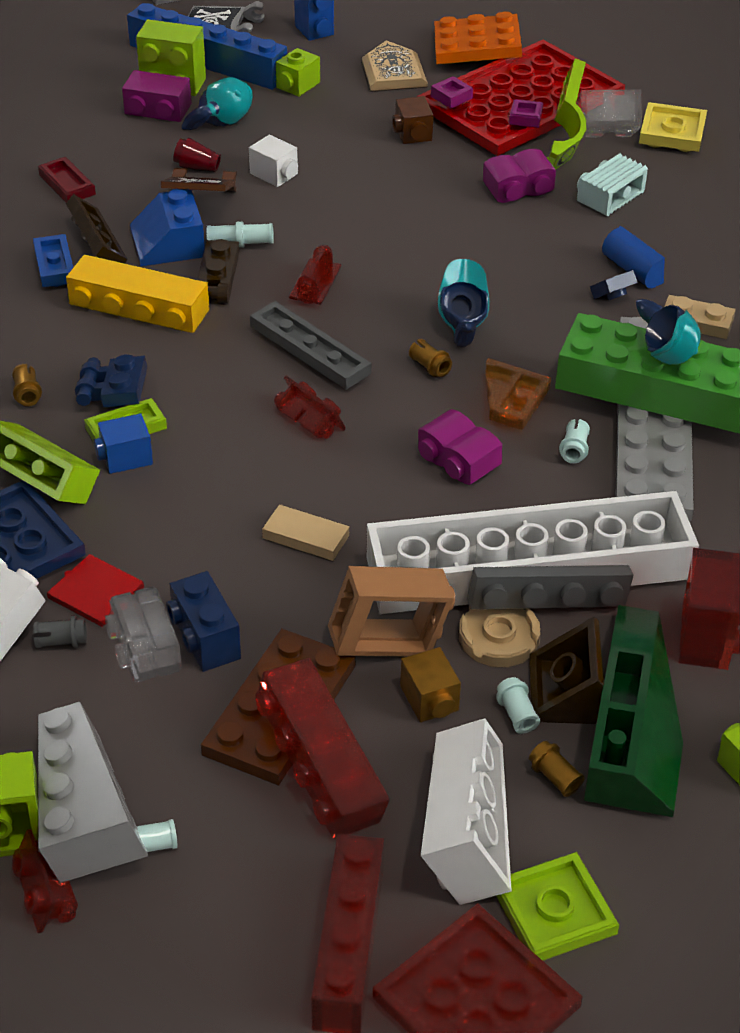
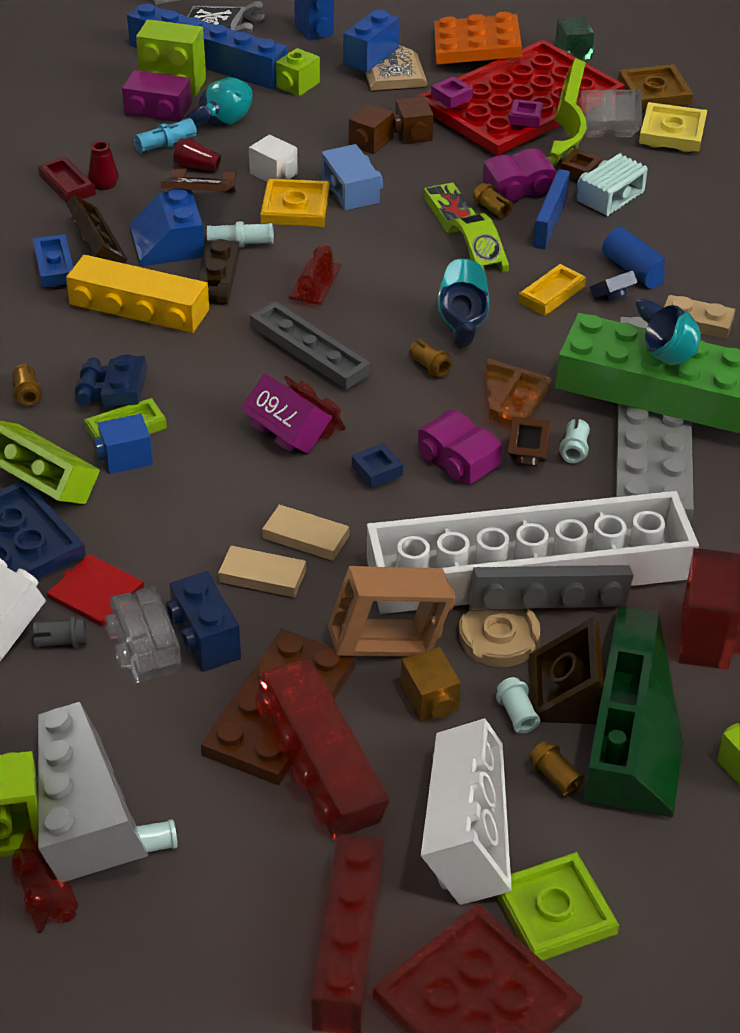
(102, 166): none -> dark red cone
(164, 135): none -> medium azure pin
(262, 571): none -> tan tile
(286, 414): none -> magenta brick
(295, 202): none -> yellow tile
(351, 177): none -> medium blue brick
(371, 40): none -> blue brick
(371, 128): none -> reddish brown brick
(377, 465): none -> dark blue plate
(478, 229): none -> lime piece
(487, 197): none -> pearl gold pin
(529, 440): none -> reddish brown brick
(551, 209): none -> blue tile
(552, 289): none -> yellow tile
(575, 37): none -> clear green brick
(580, 162): none -> reddish brown plate
(657, 85): none -> pearl gold plate

